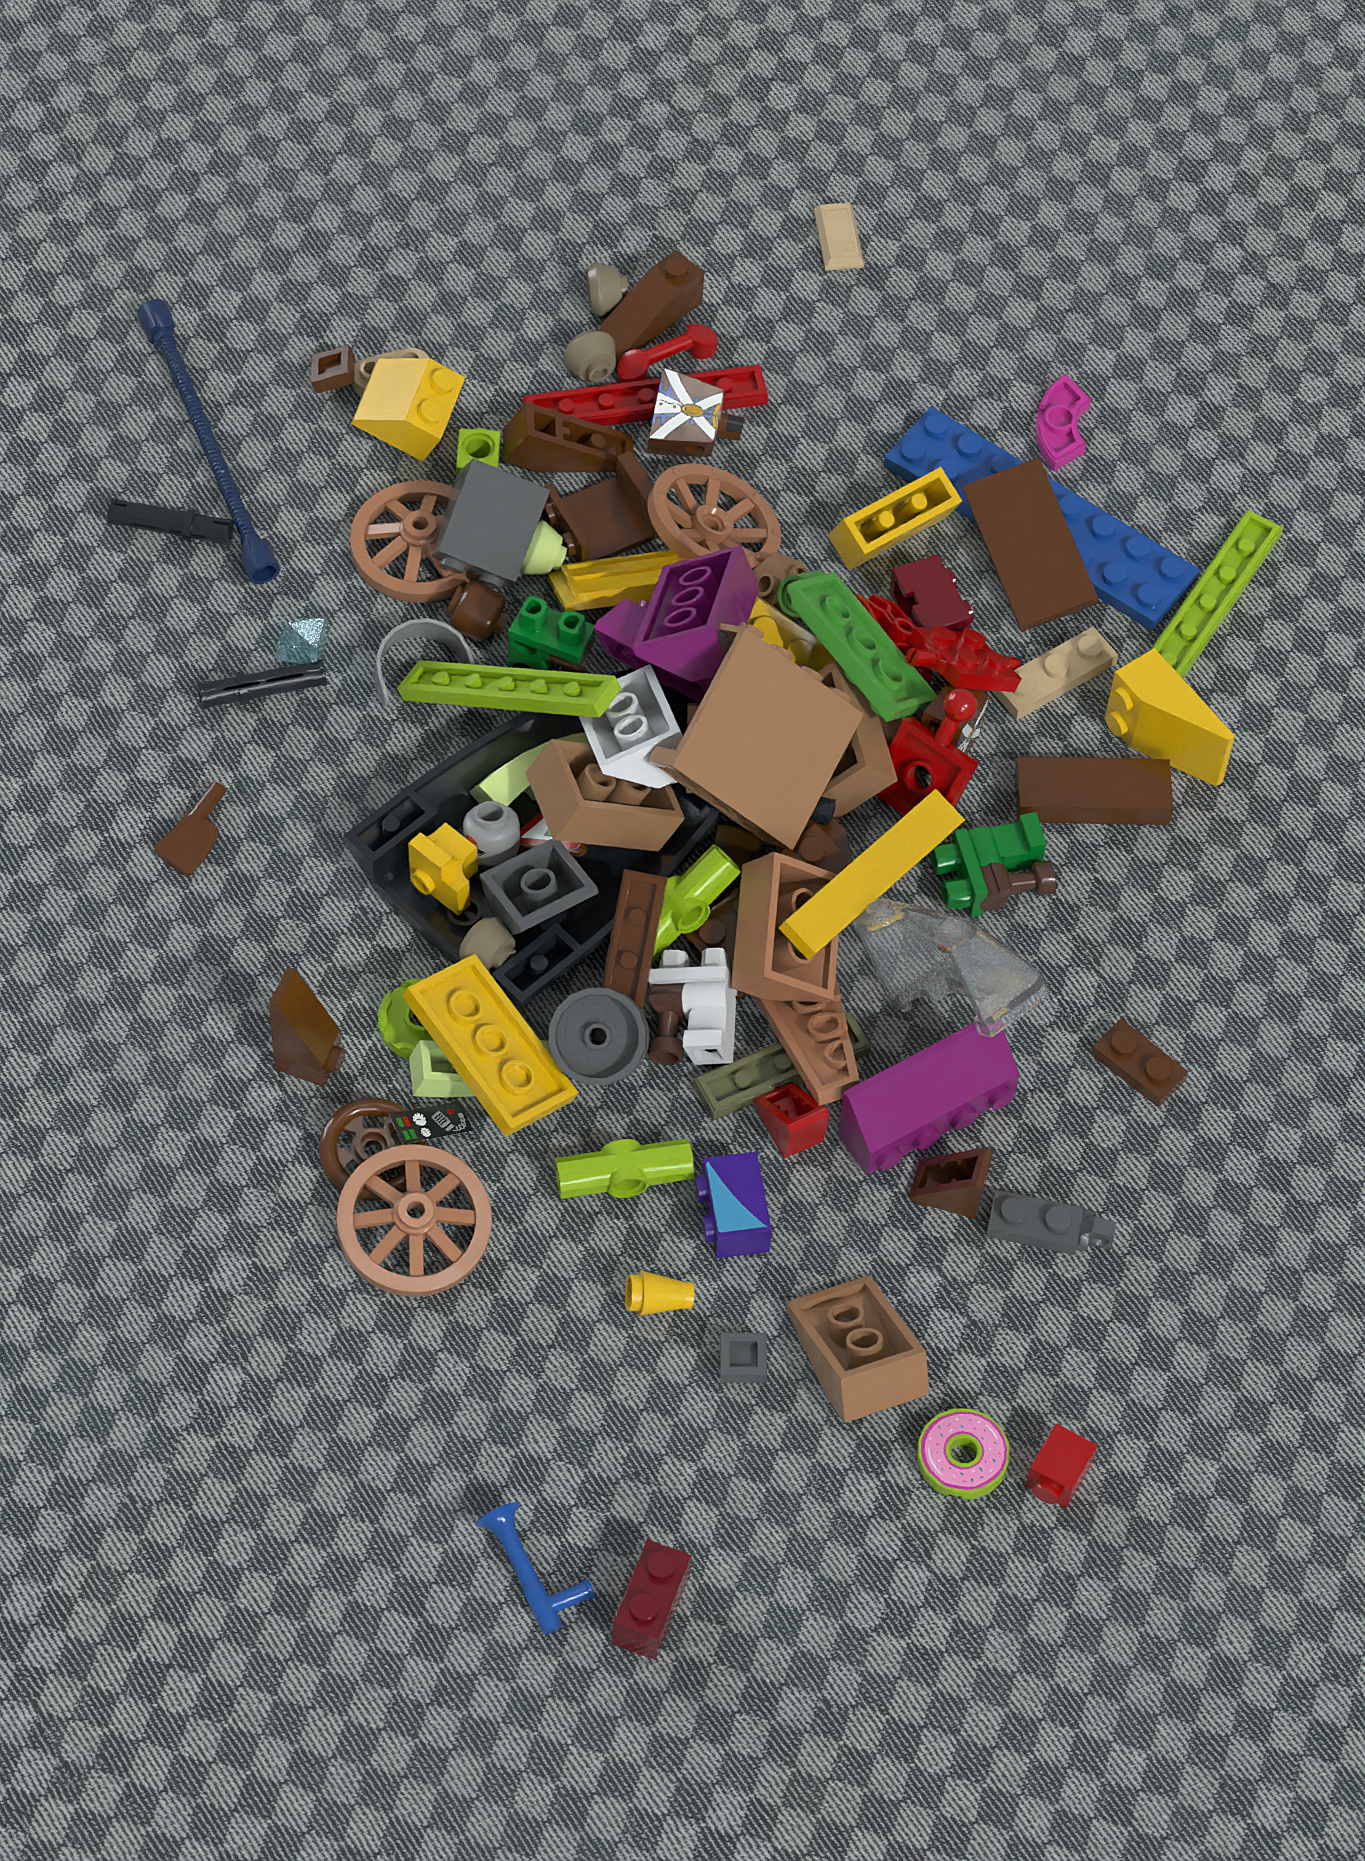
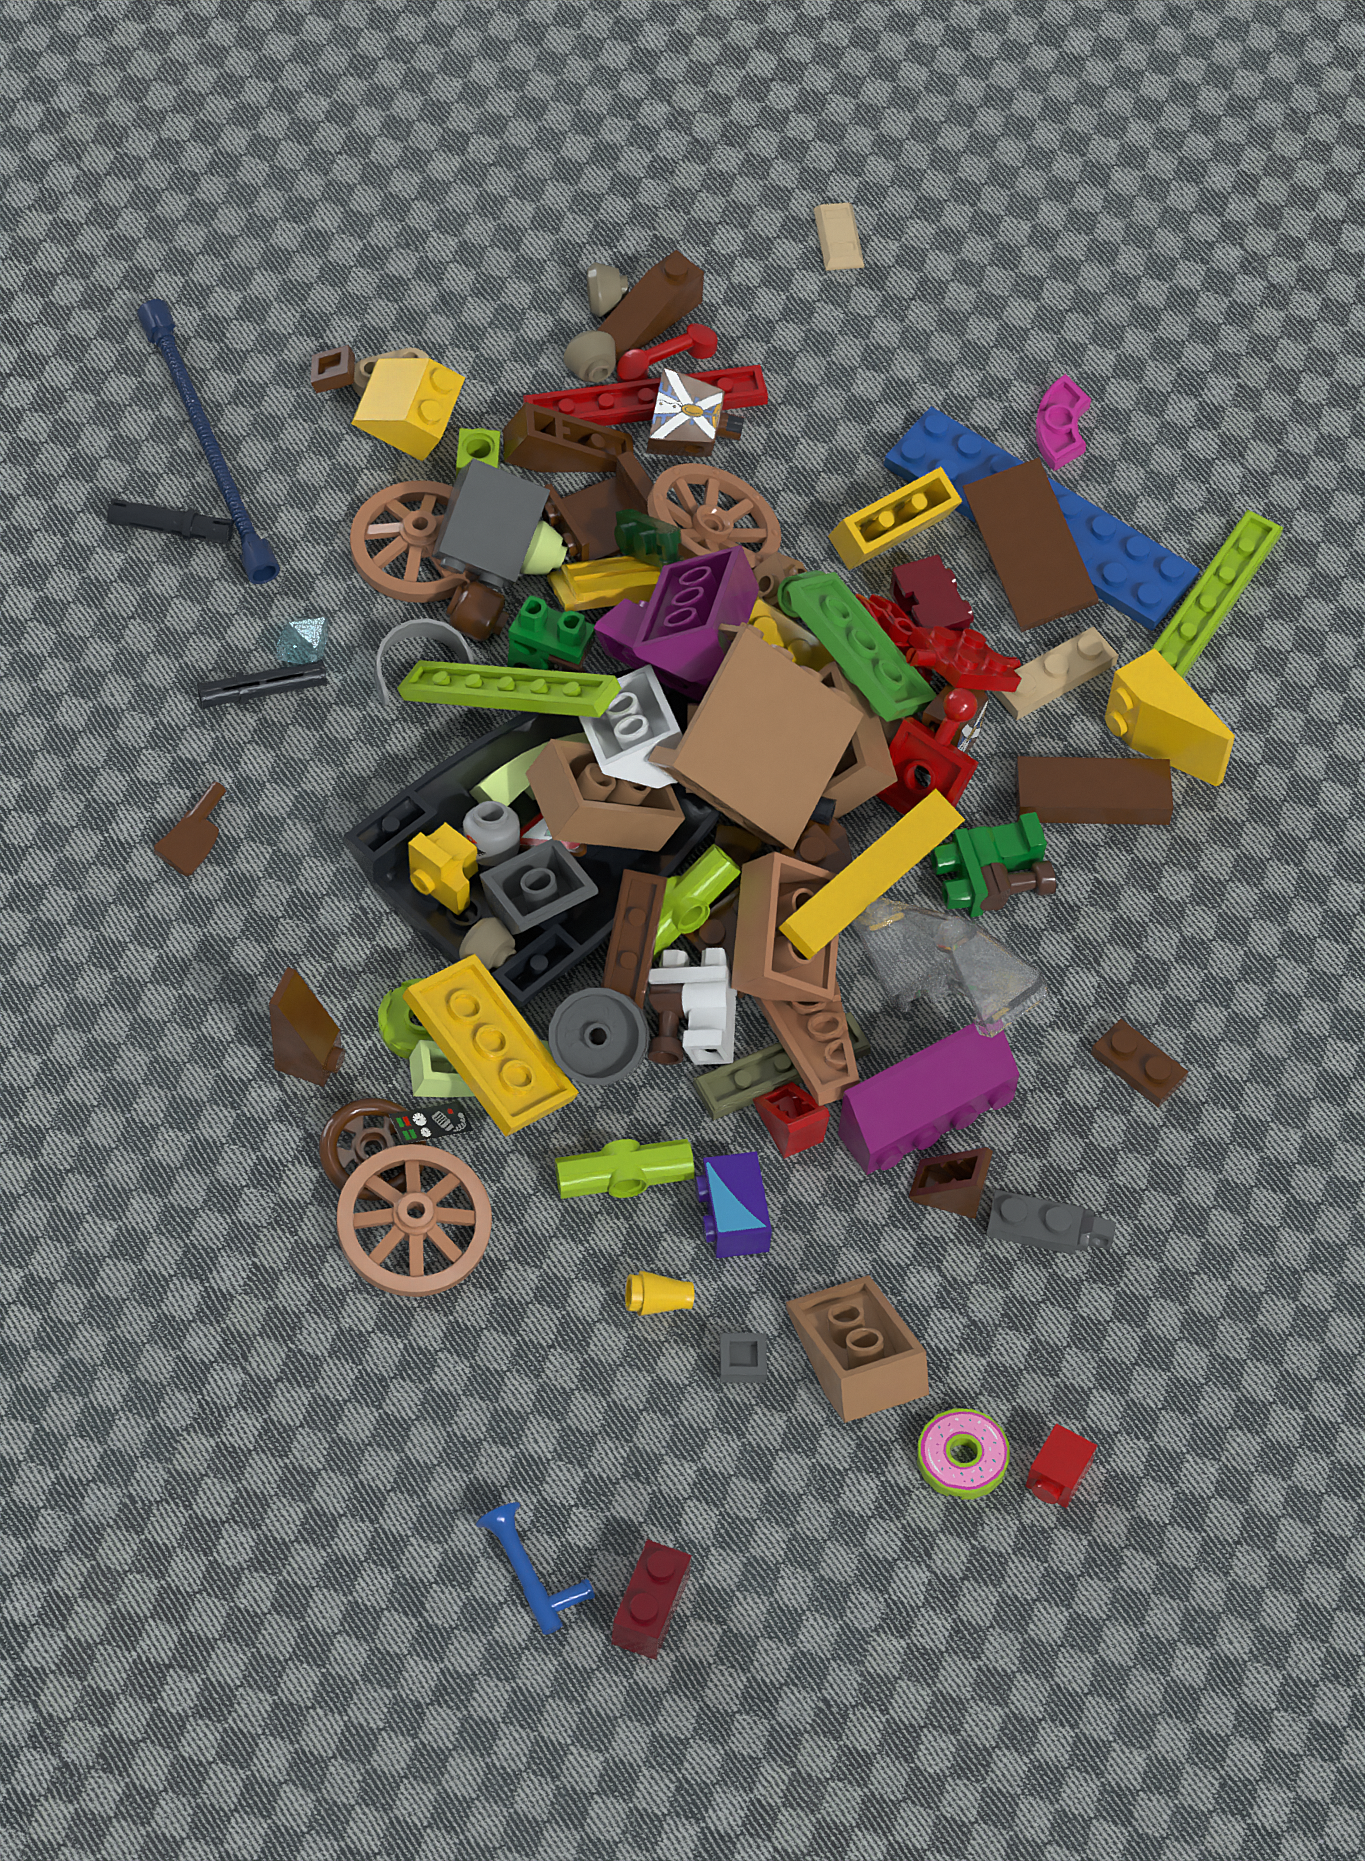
(647, 538): none -> dark green plate

